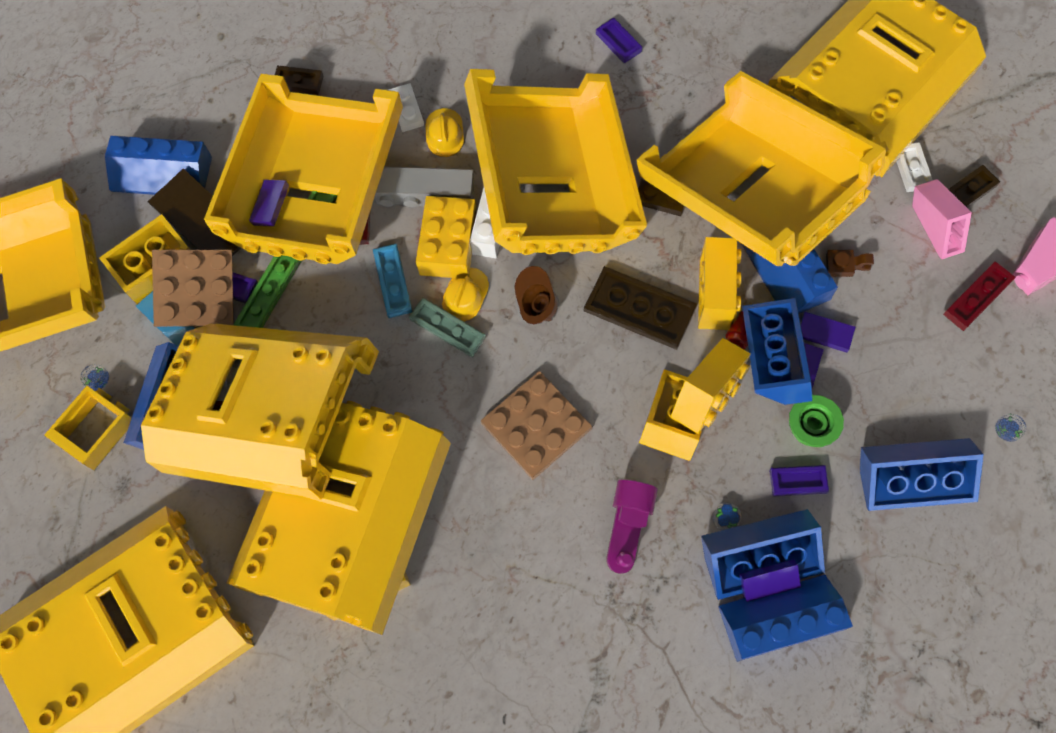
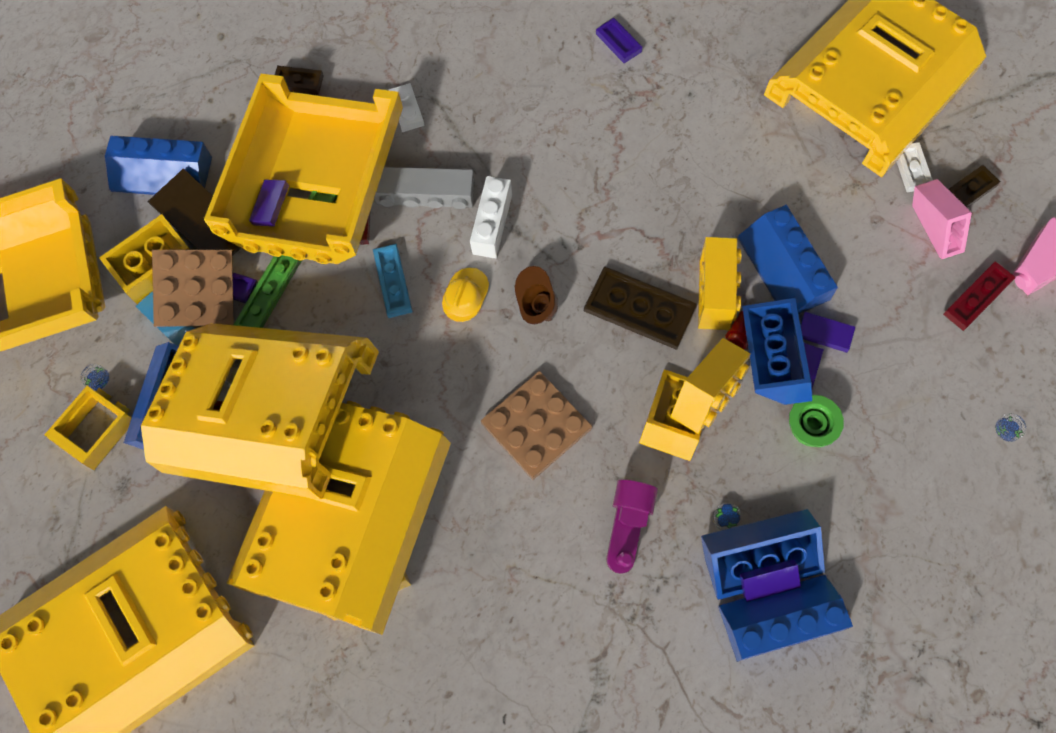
(444, 132): yellow piece -> none
(445, 237): yellow brick -> none
(447, 327): sand green tile -> none
(554, 139): yellow panel -> none
(658, 200): dark brown plate -> none
(799, 480): dark purple tile -> none
(812, 181): yellow panel -> none
(844, 263): reddish brown plate -> none
(921, 474): blue slope -> none

